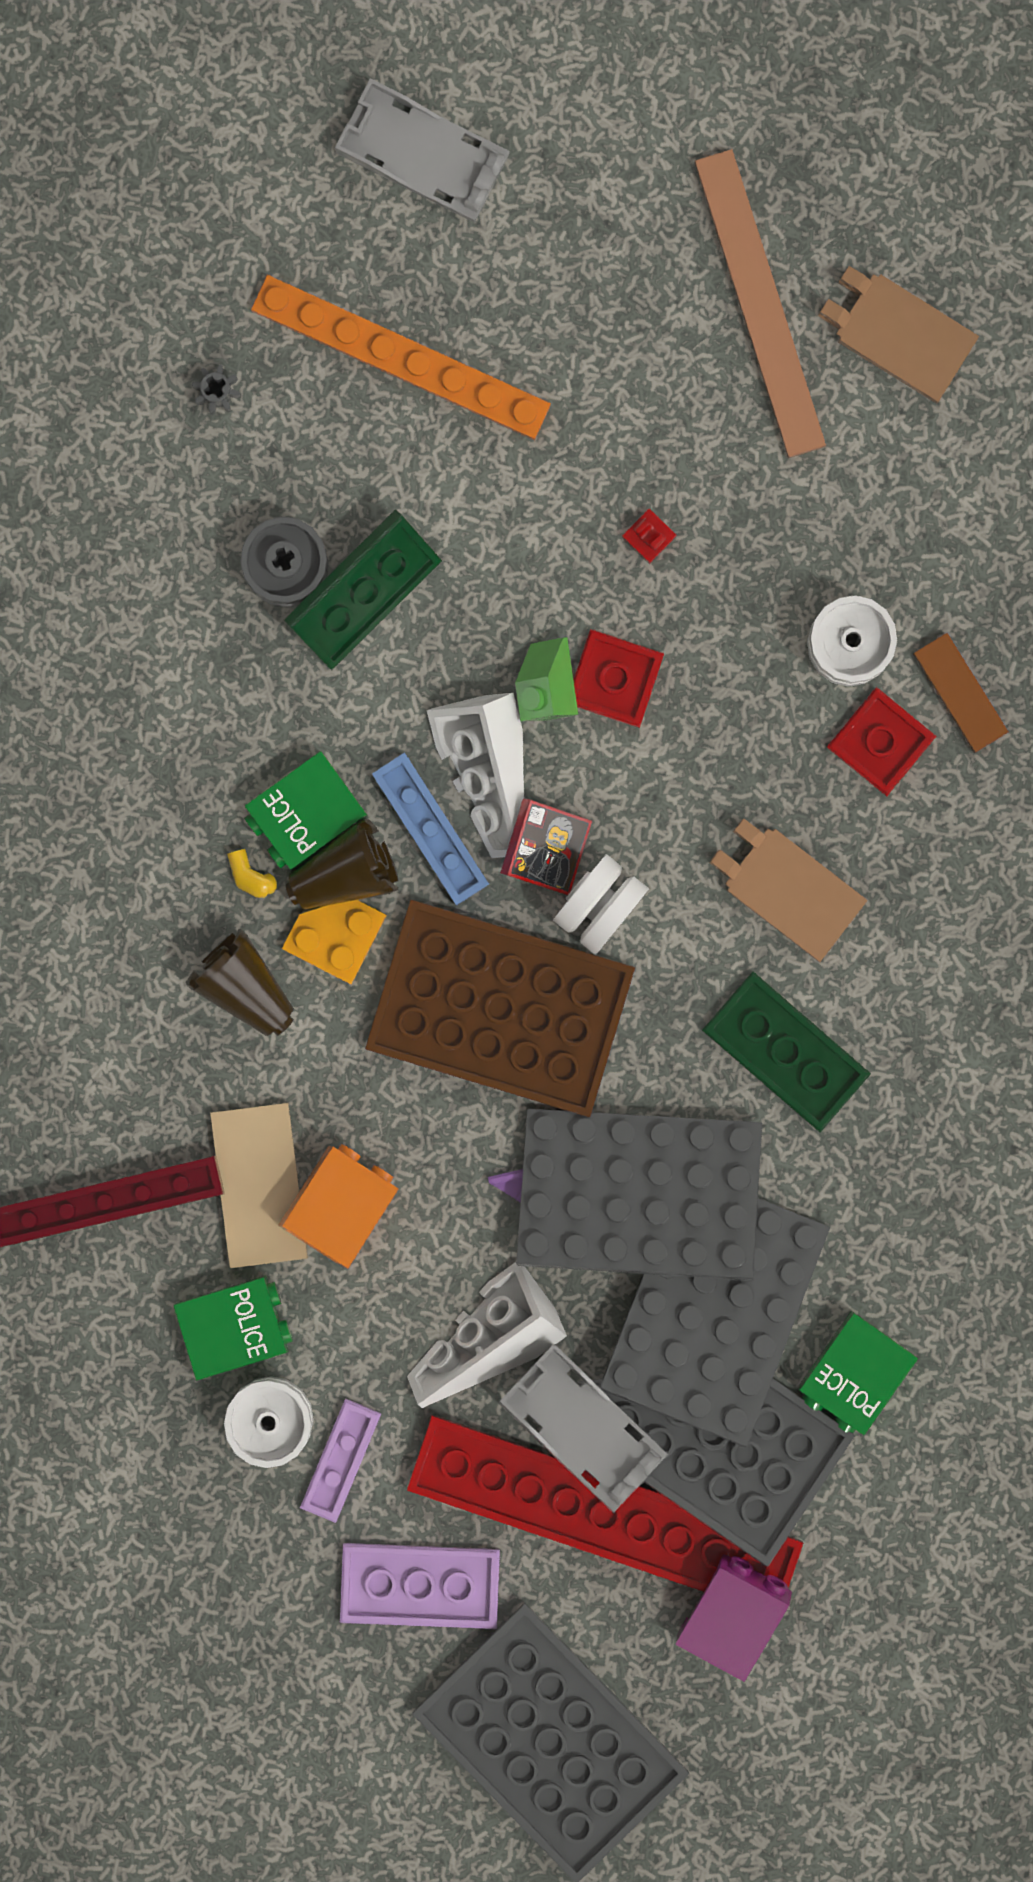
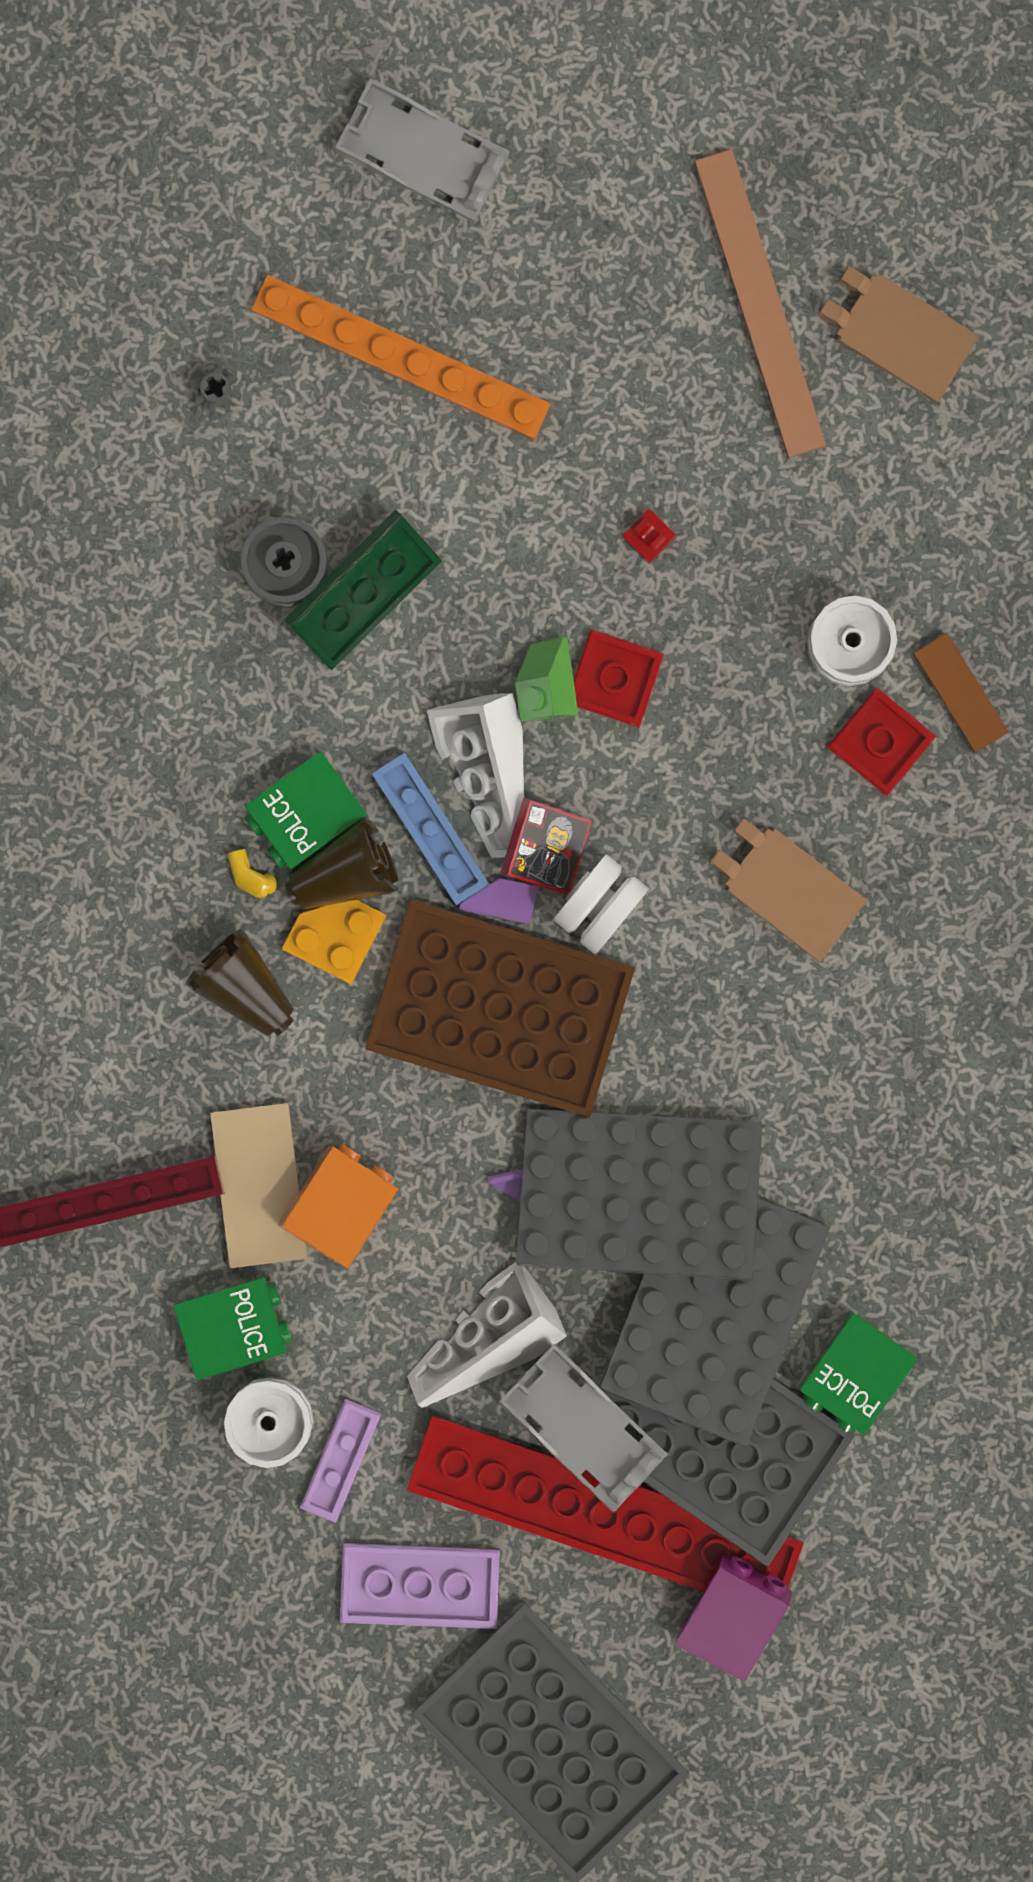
(504, 900): none -> medium lavender tile
(786, 1051): dark green tile -> none

